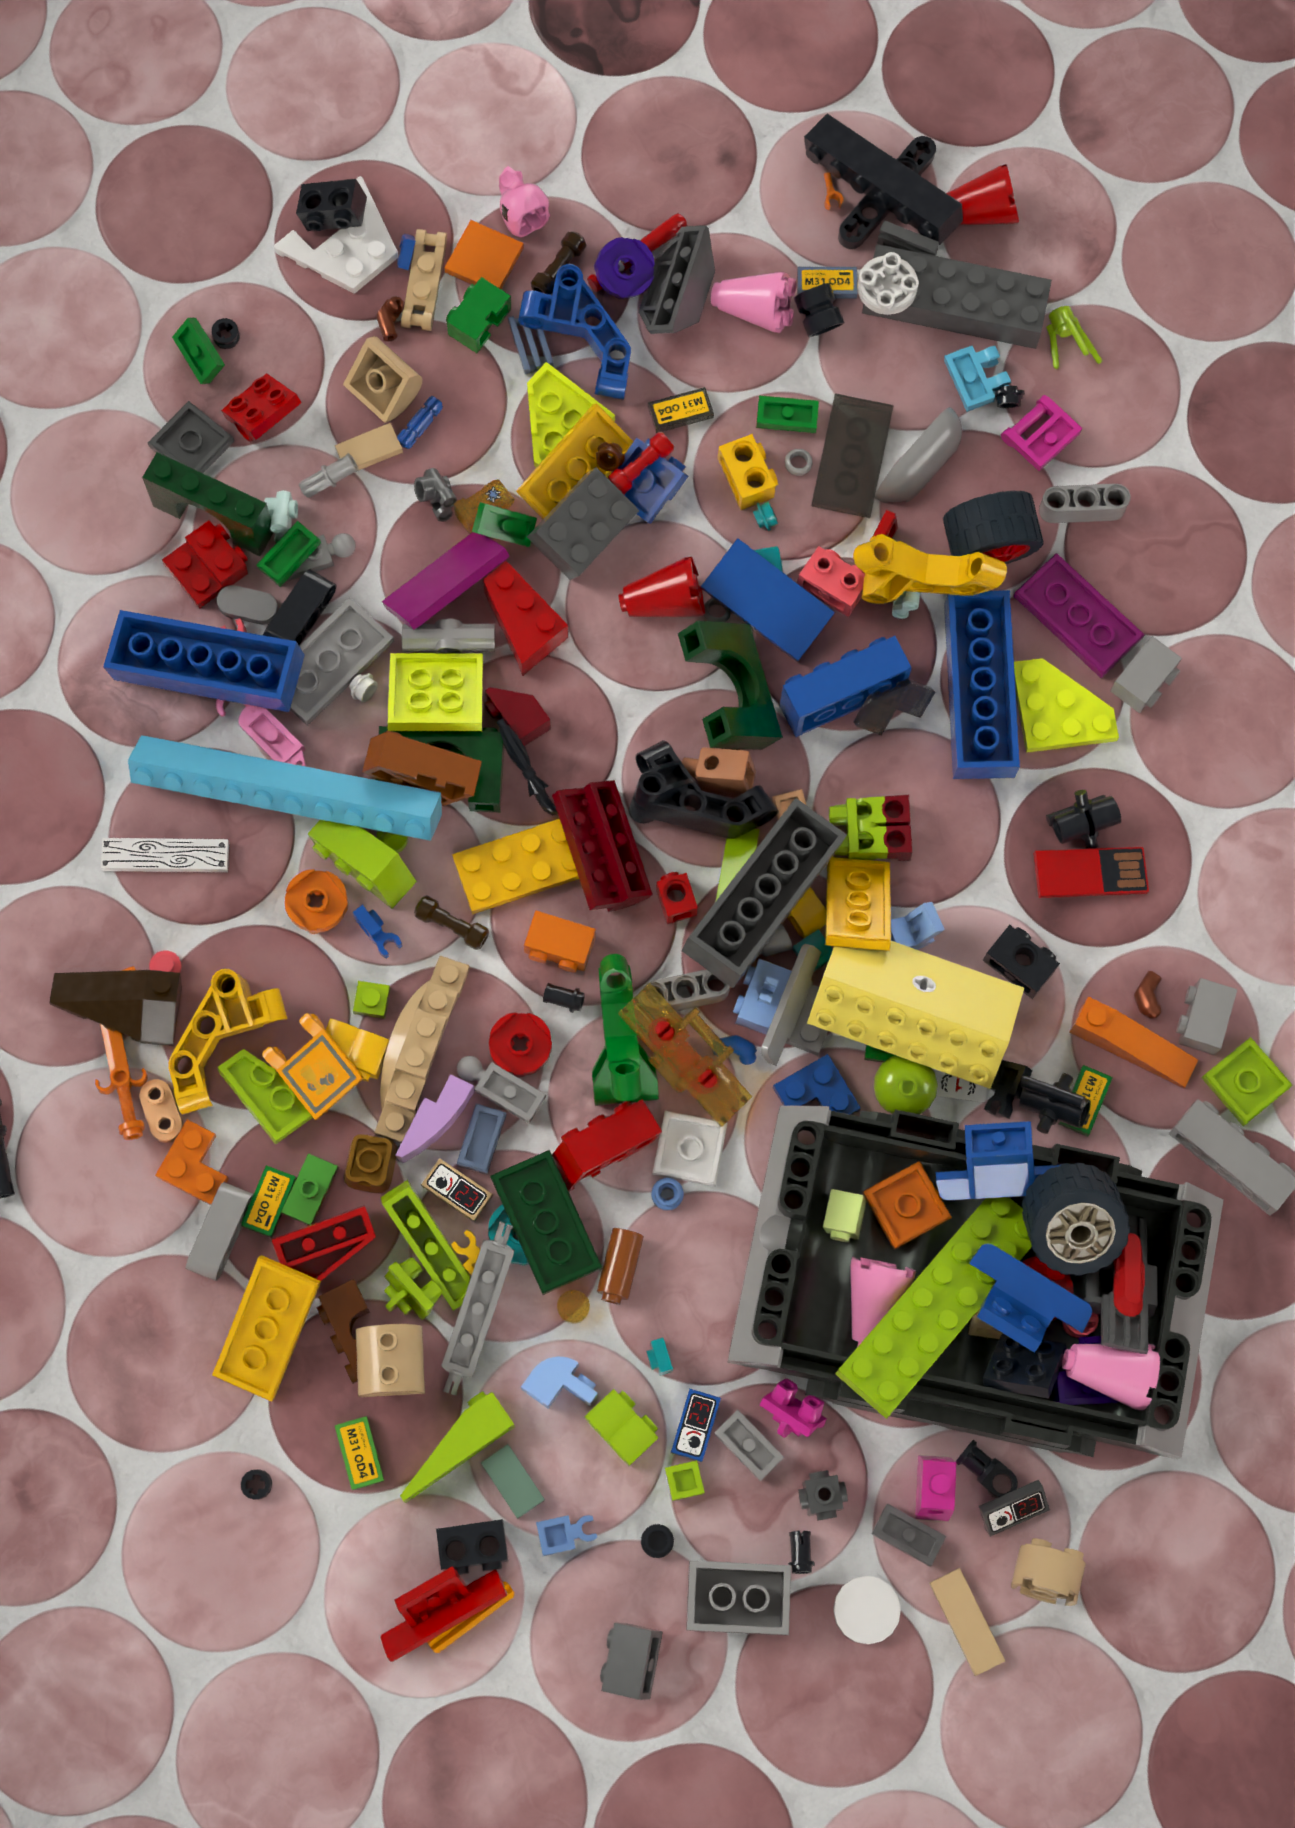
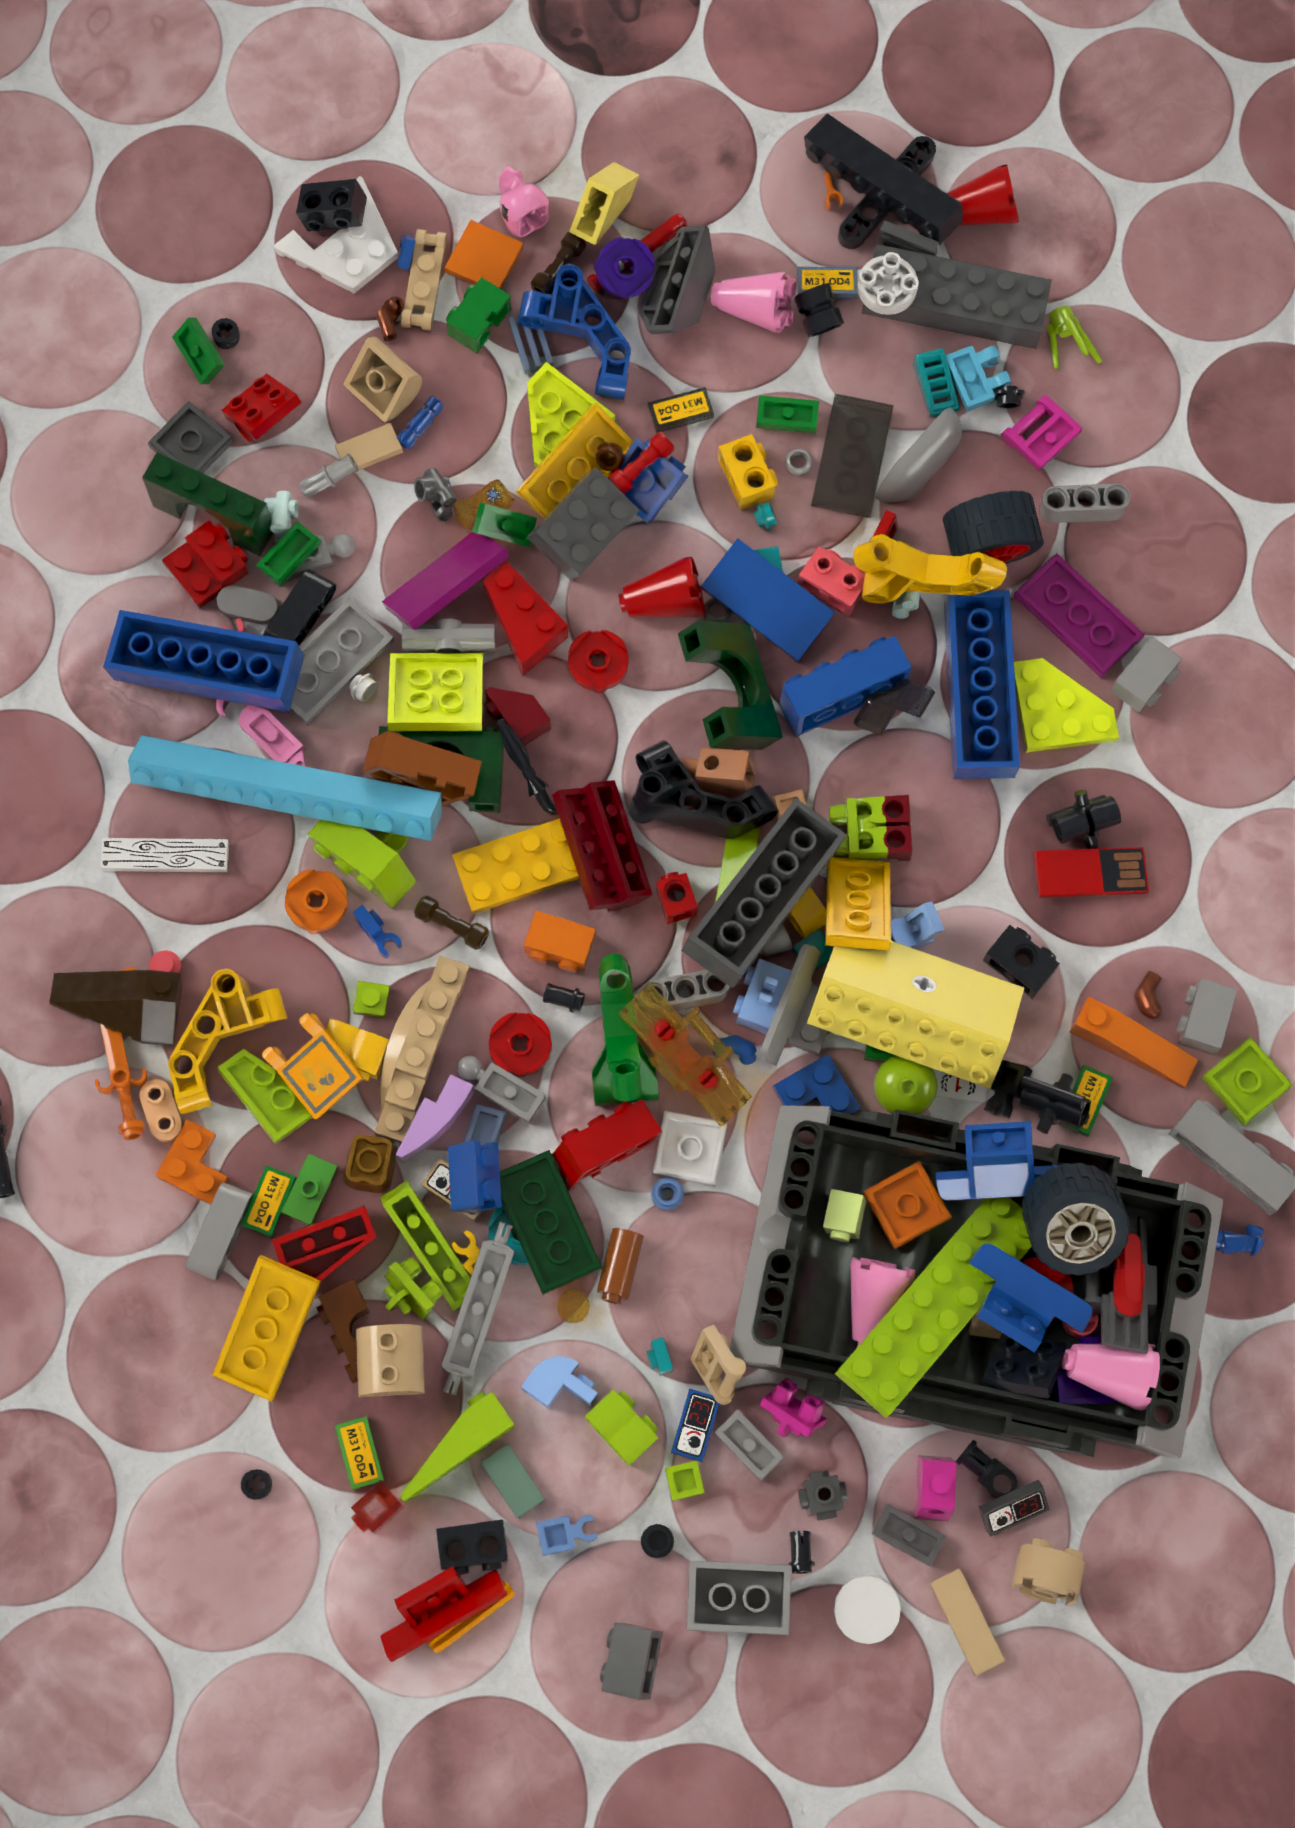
(376, 1508): none -> clear red window
(474, 1177): none -> blue brick
(598, 677): none -> red plate
(603, 201): none -> light yellow slope
(710, 1358): none -> tan plate
(920, 364): none -> teal slope
(1232, 1242): none -> blue arm

